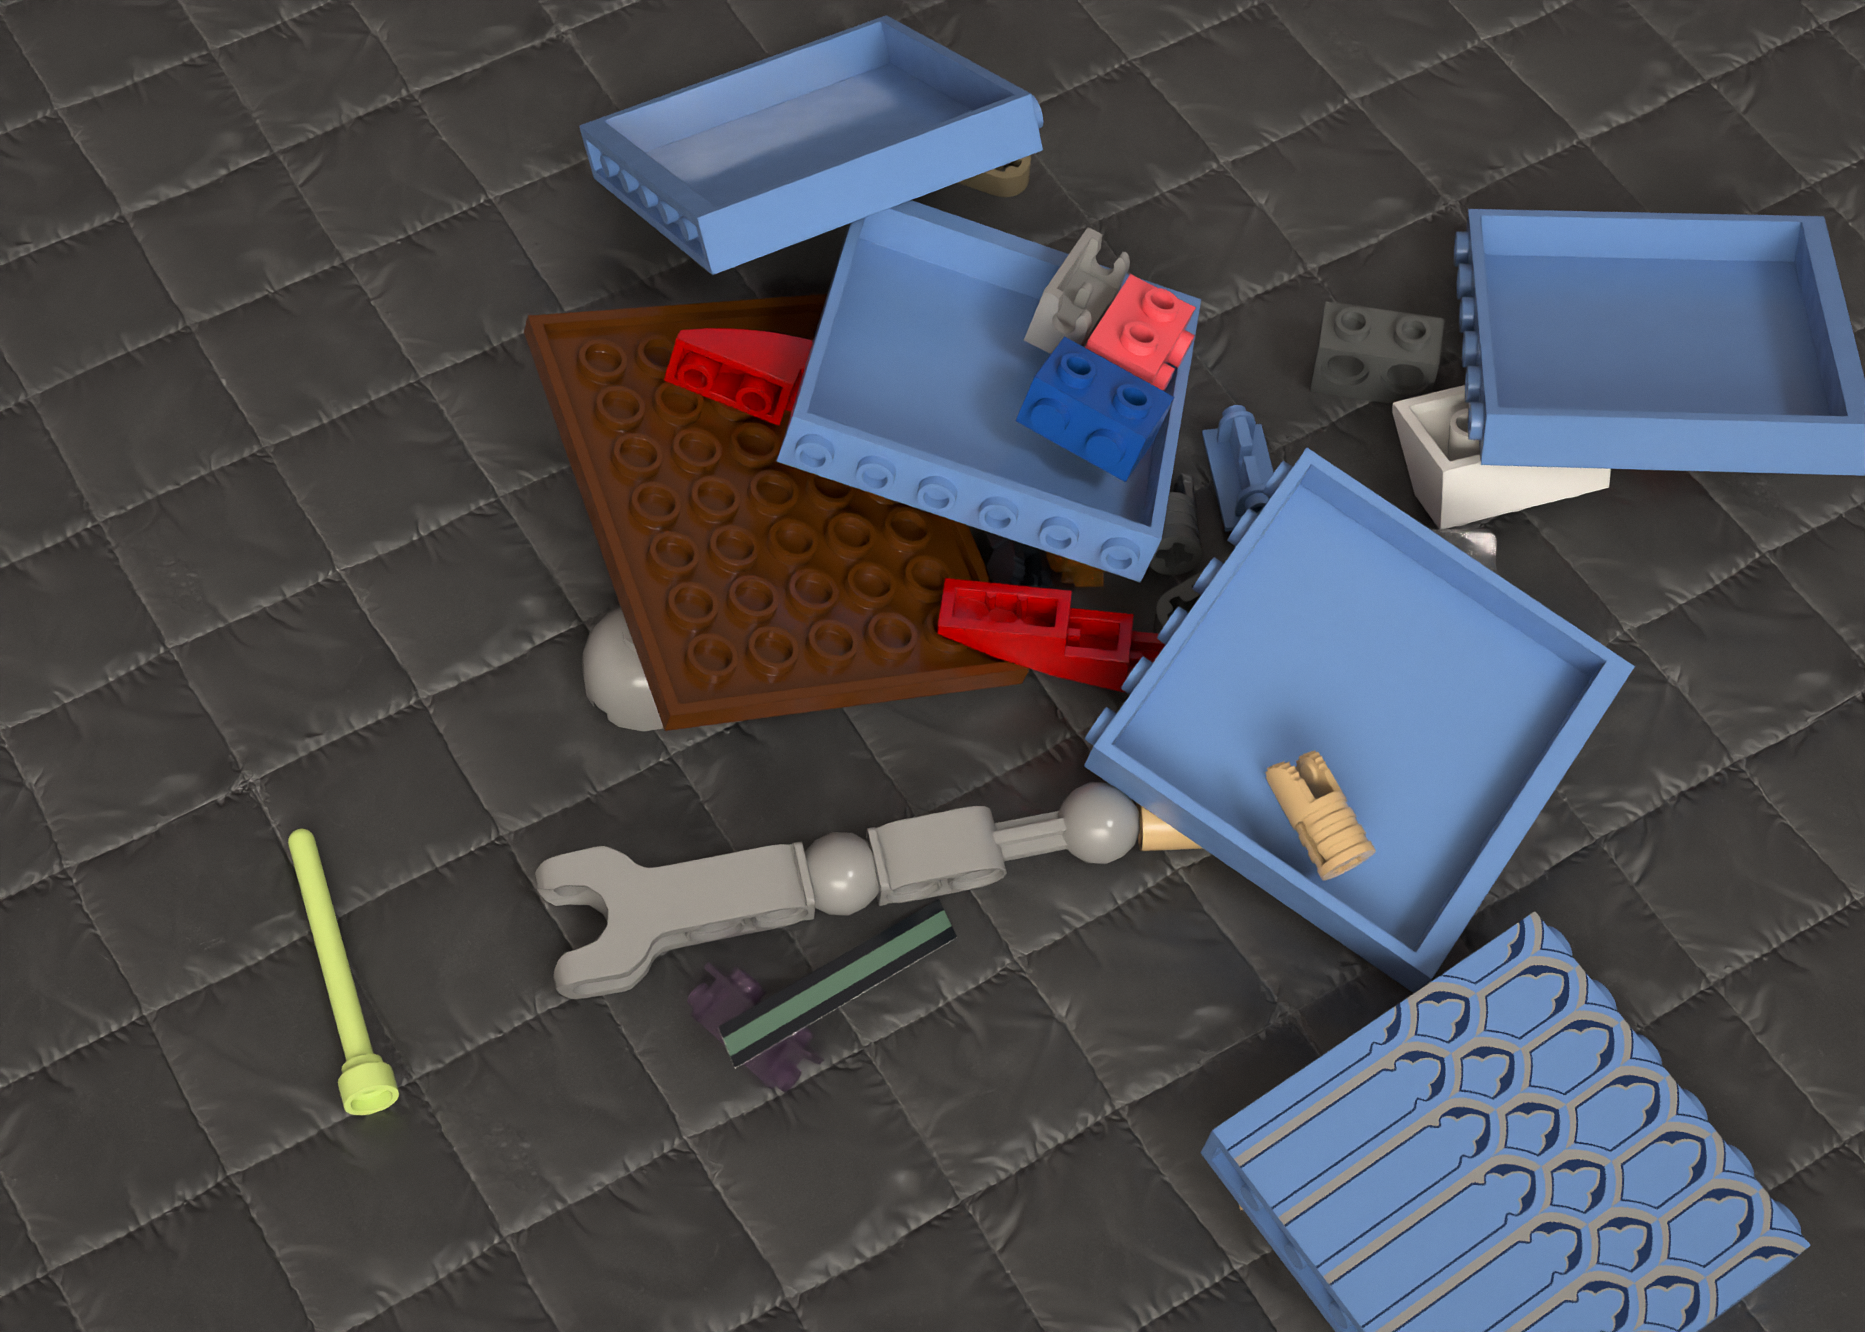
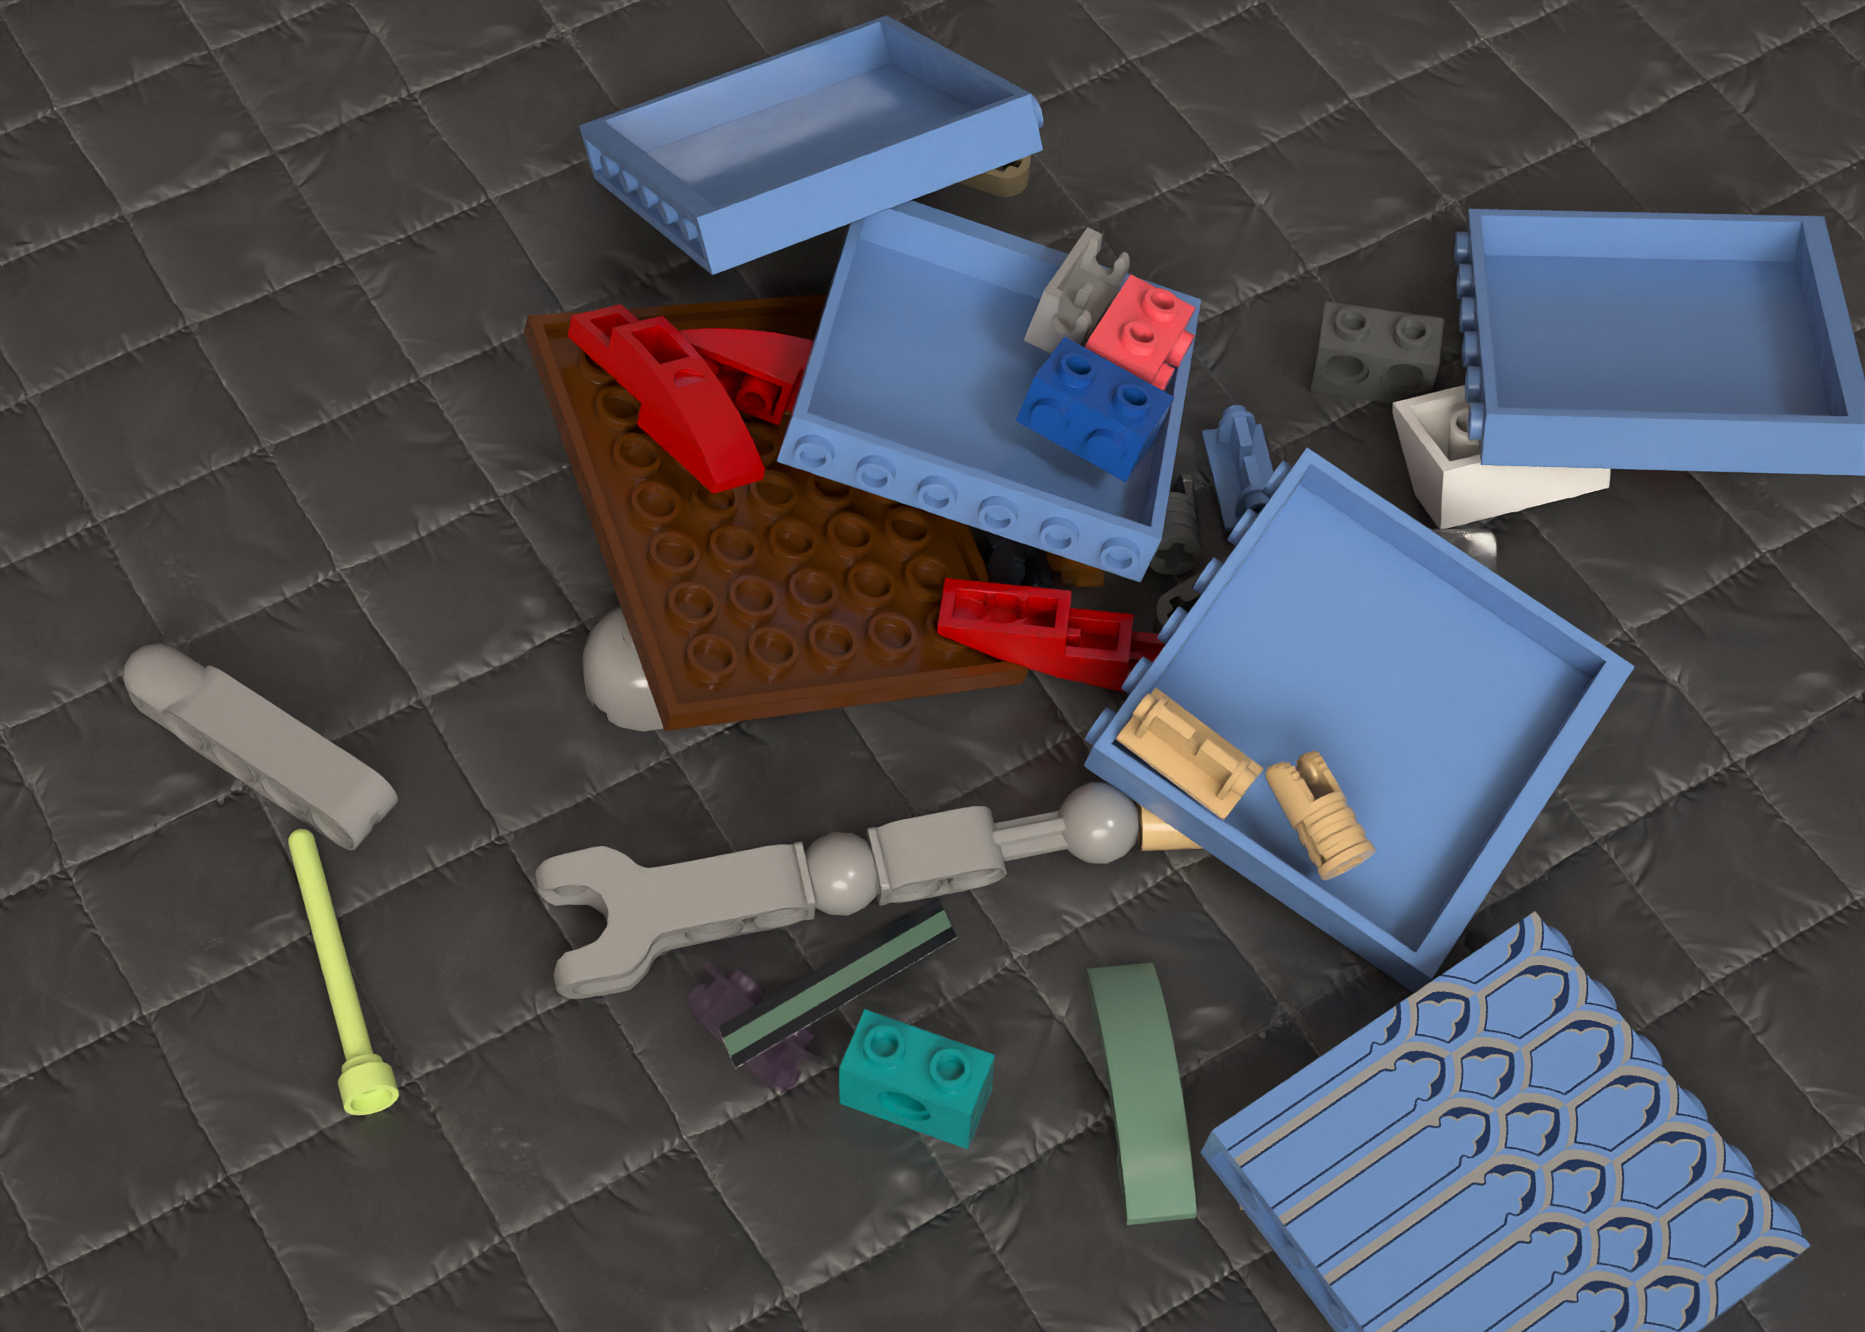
(259, 744): none -> light grey piece
(678, 394): none -> red slope
(916, 1079): none -> teal brick
(1143, 1093): none -> sand green slope
(1189, 753): none -> tan hinge

